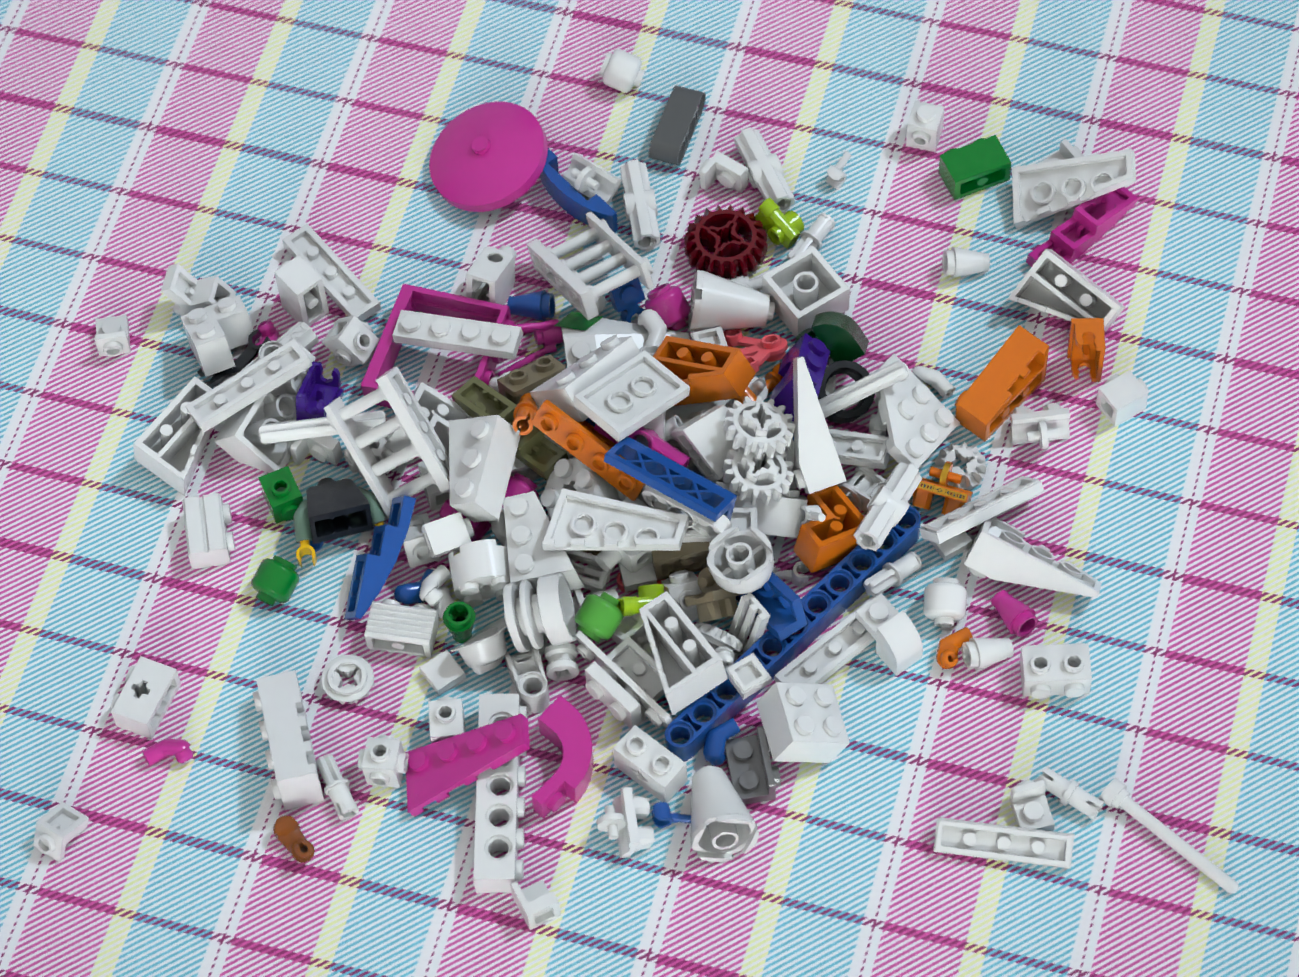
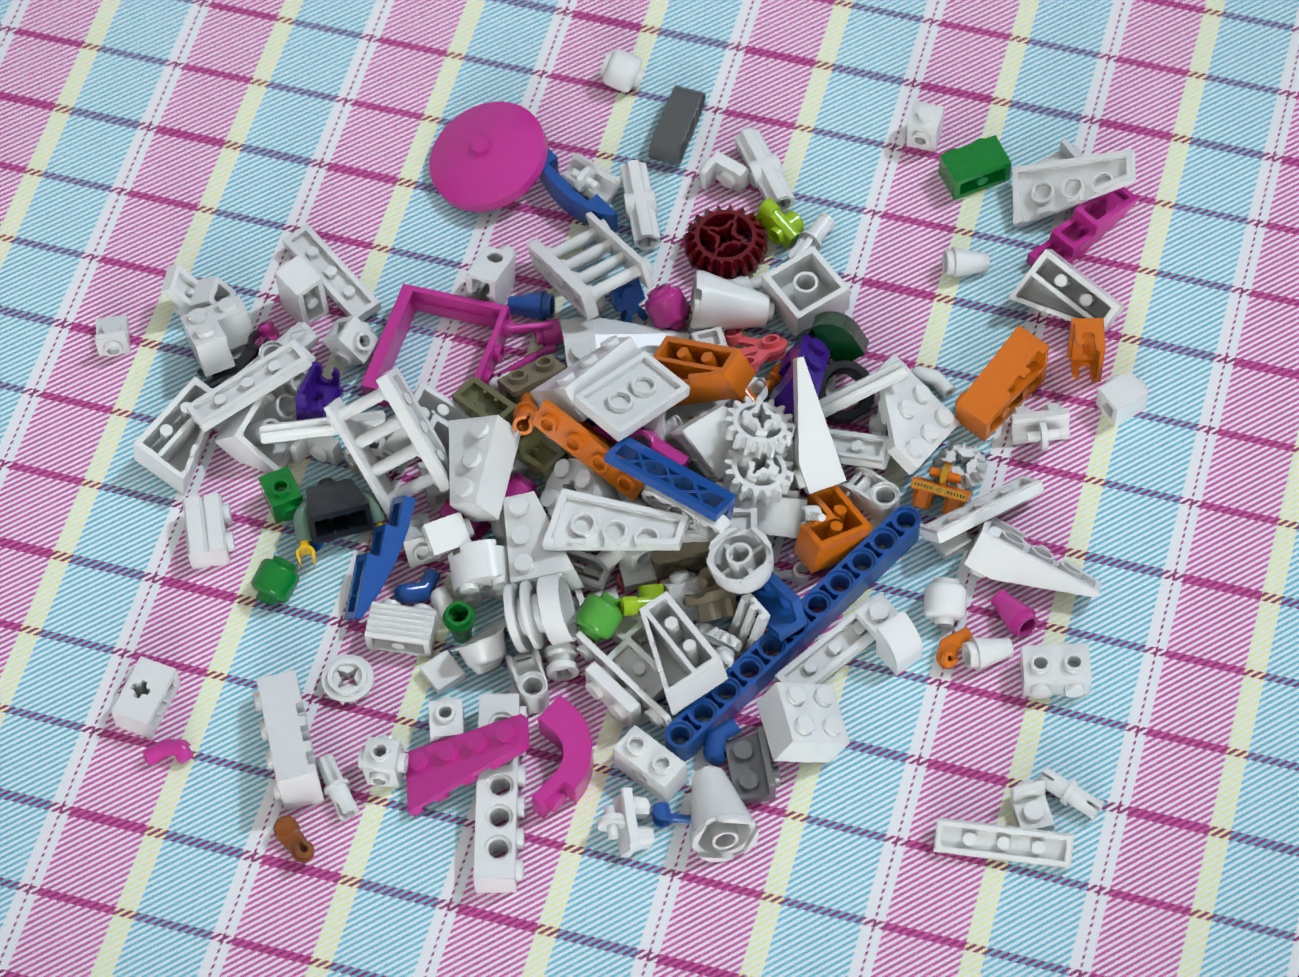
(58, 829): white bracket -> none
(430, 585): white arm -> none
(457, 334): white plate -> none
(536, 903): white panel -> none
(577, 321): green sticker -> none
(655, 326): white arm -> none
(748, 676): white tile -> none
(836, 176): white hand -> none
(887, 506): white piece -> none
(892, 574): white axle -> none
(1117, 796): white piece -> none

